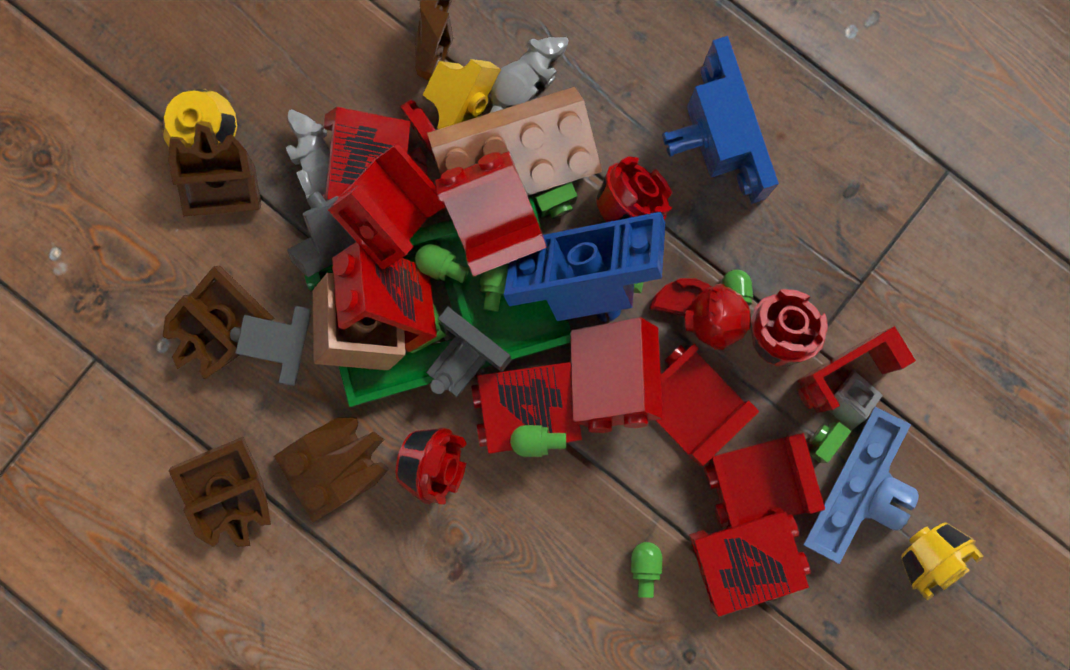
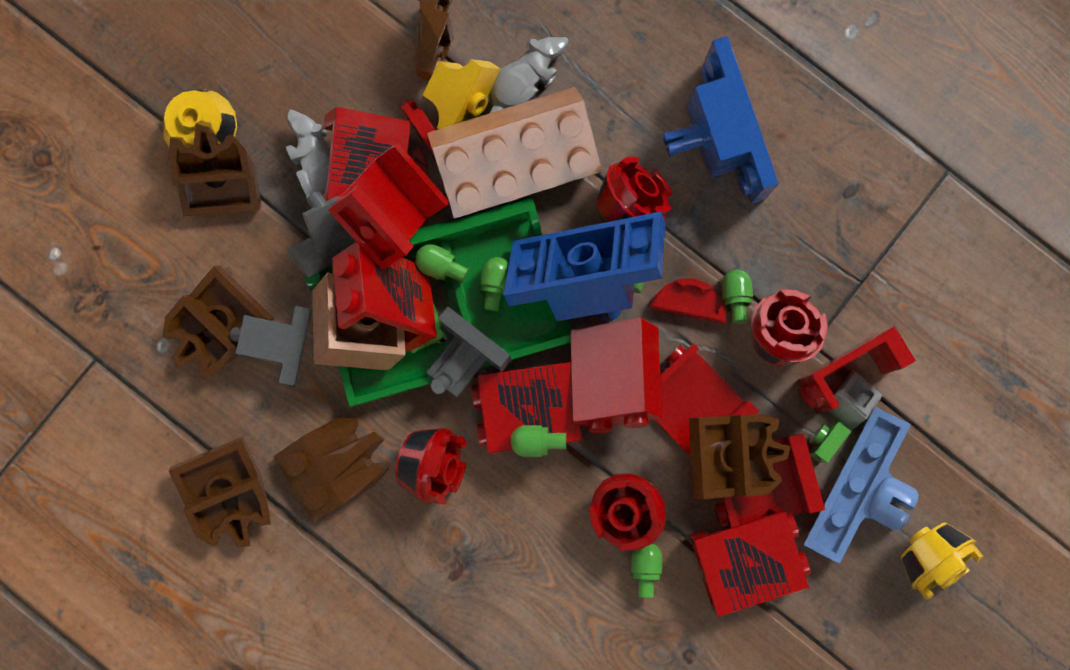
(490, 212): panel -> none
(557, 201): bright green plate -> none
(628, 511): none -> red cone
(718, 317): red helmet -> none
(734, 455): none -> reddish brown plate

